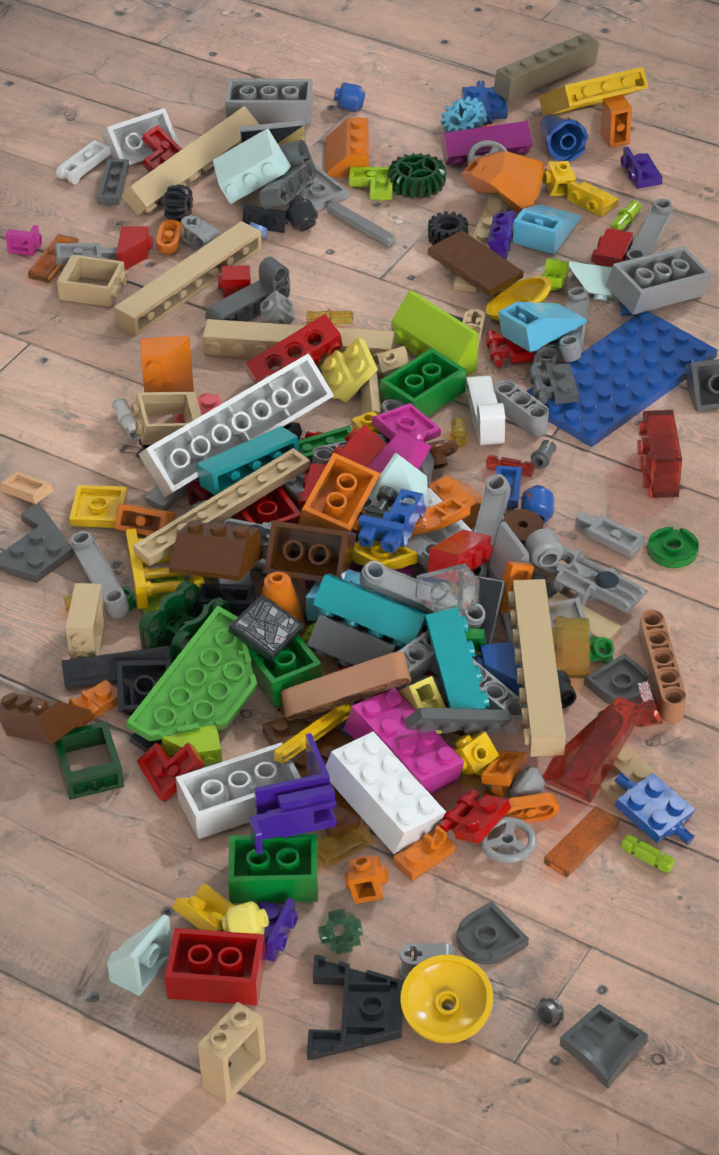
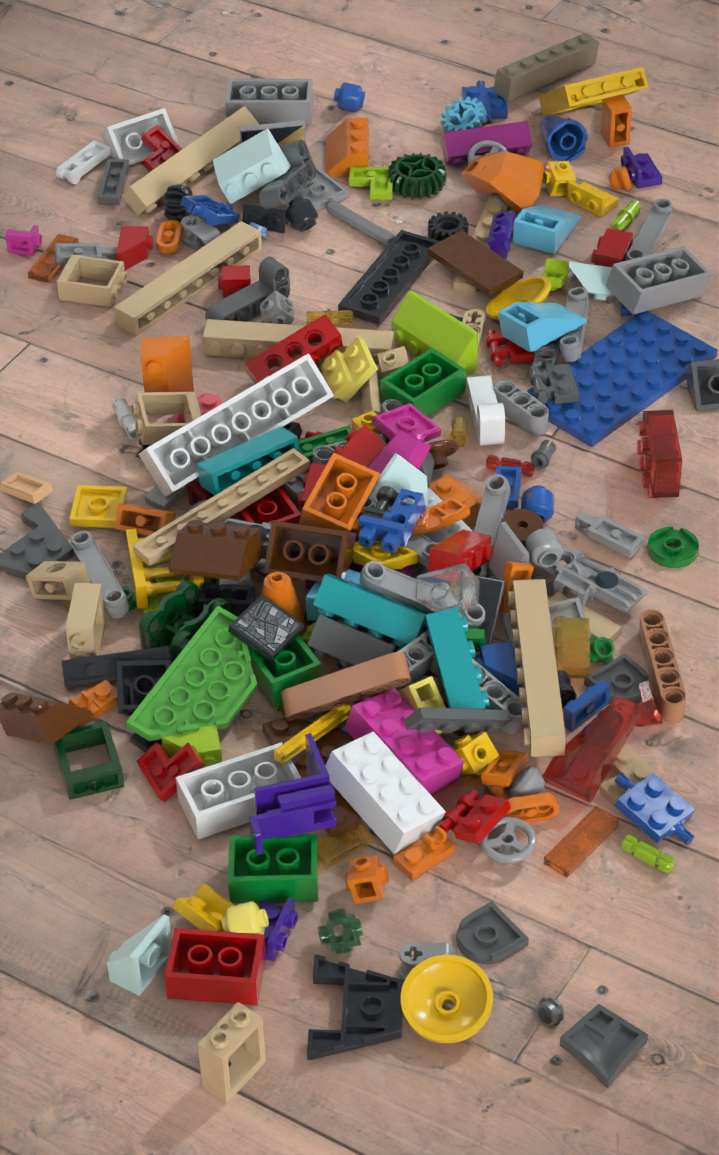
(56, 579): none -> tan brick
(211, 210): none -> blue plate
(388, 277): none -> black plate
(586, 705): none -> blue plate
(620, 179): none -> orange plate

